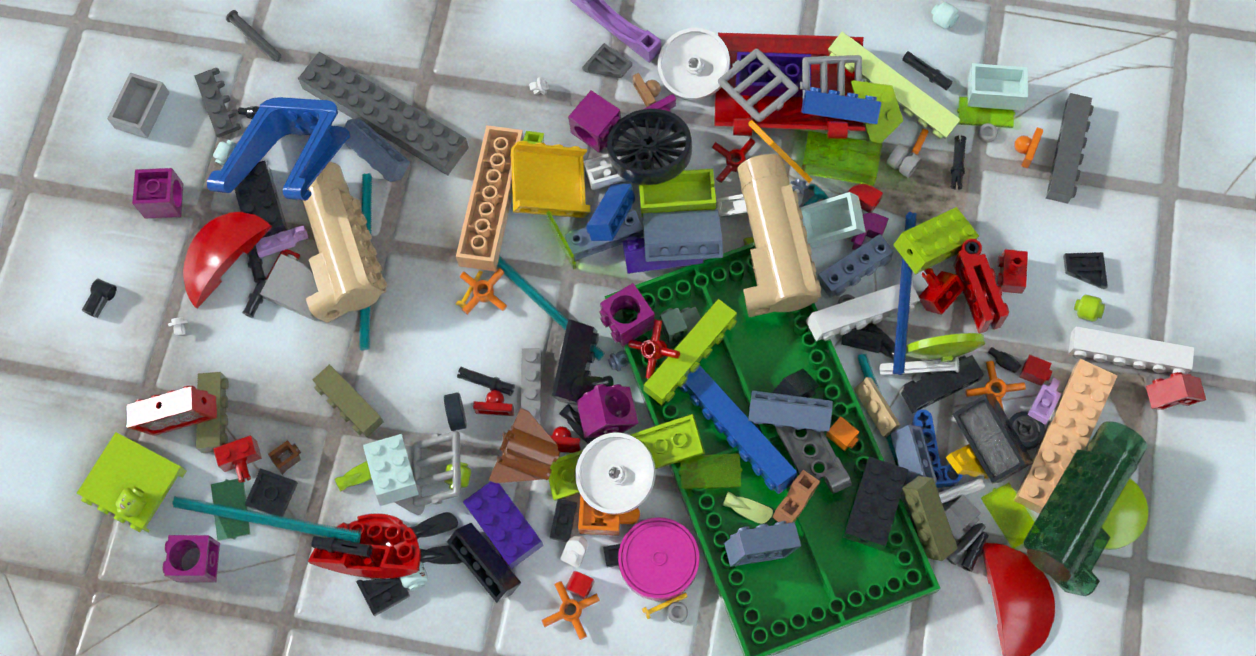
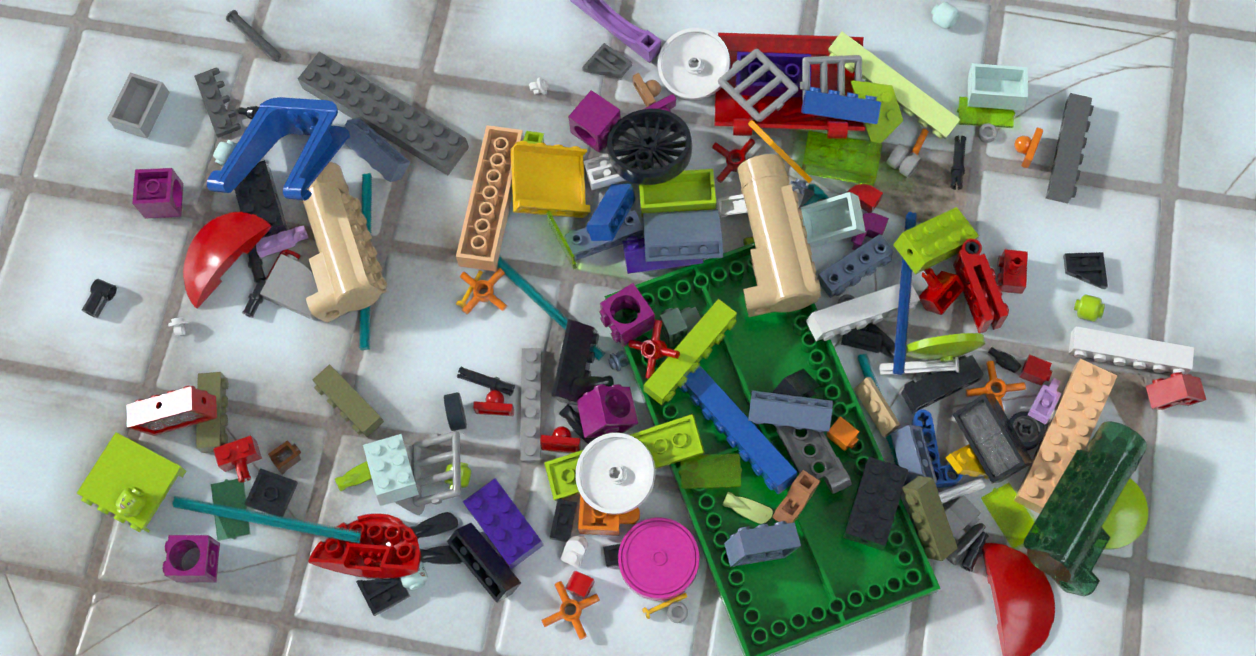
(334, 545): black pin -> none
(526, 452): dark orange brick -> none
(933, 74): black pin -> none

